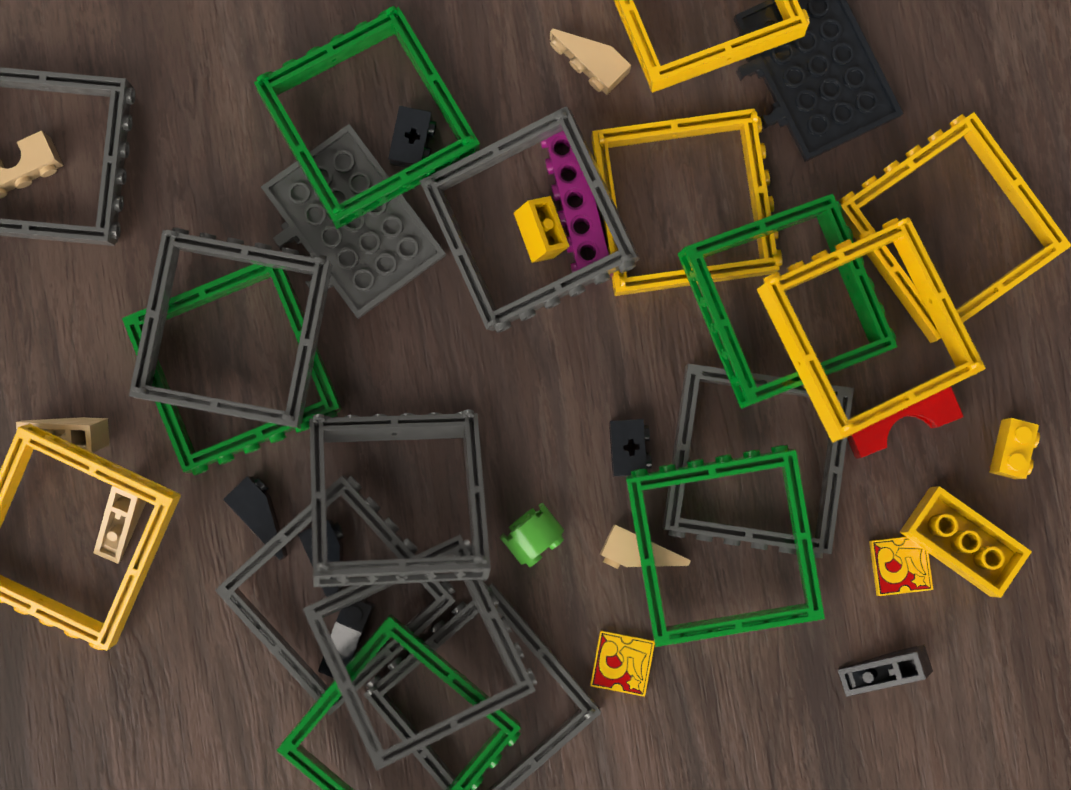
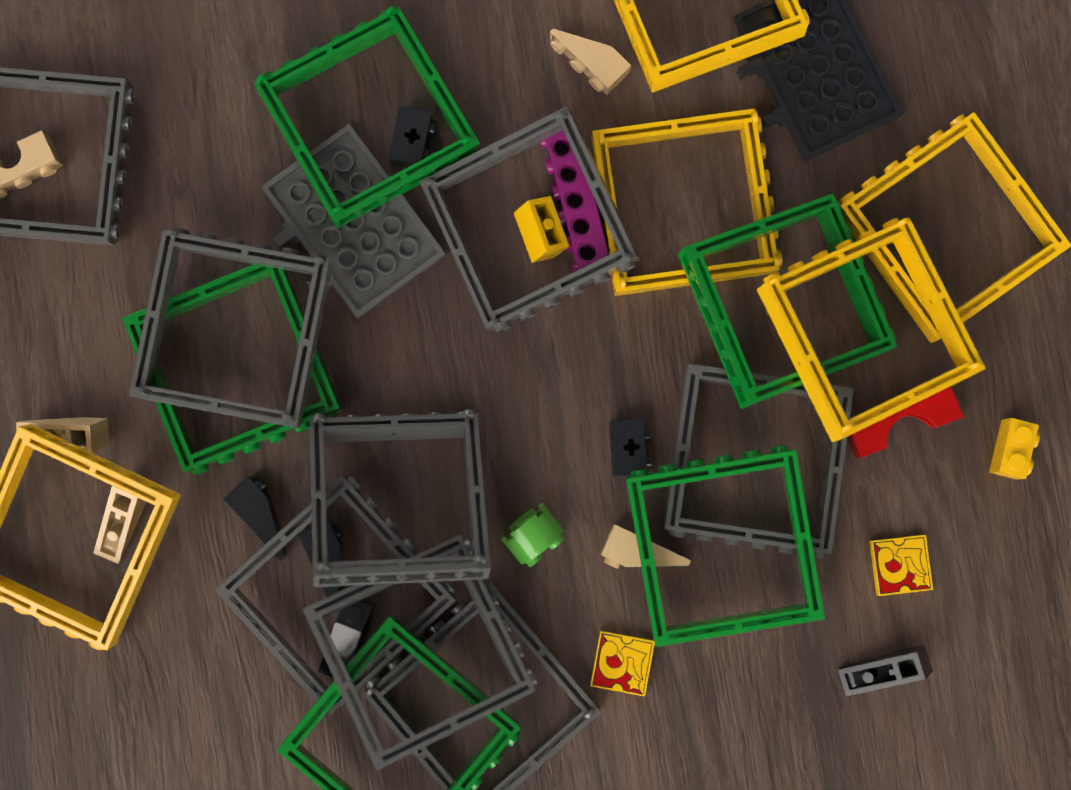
(965, 541): yellow brick -> none

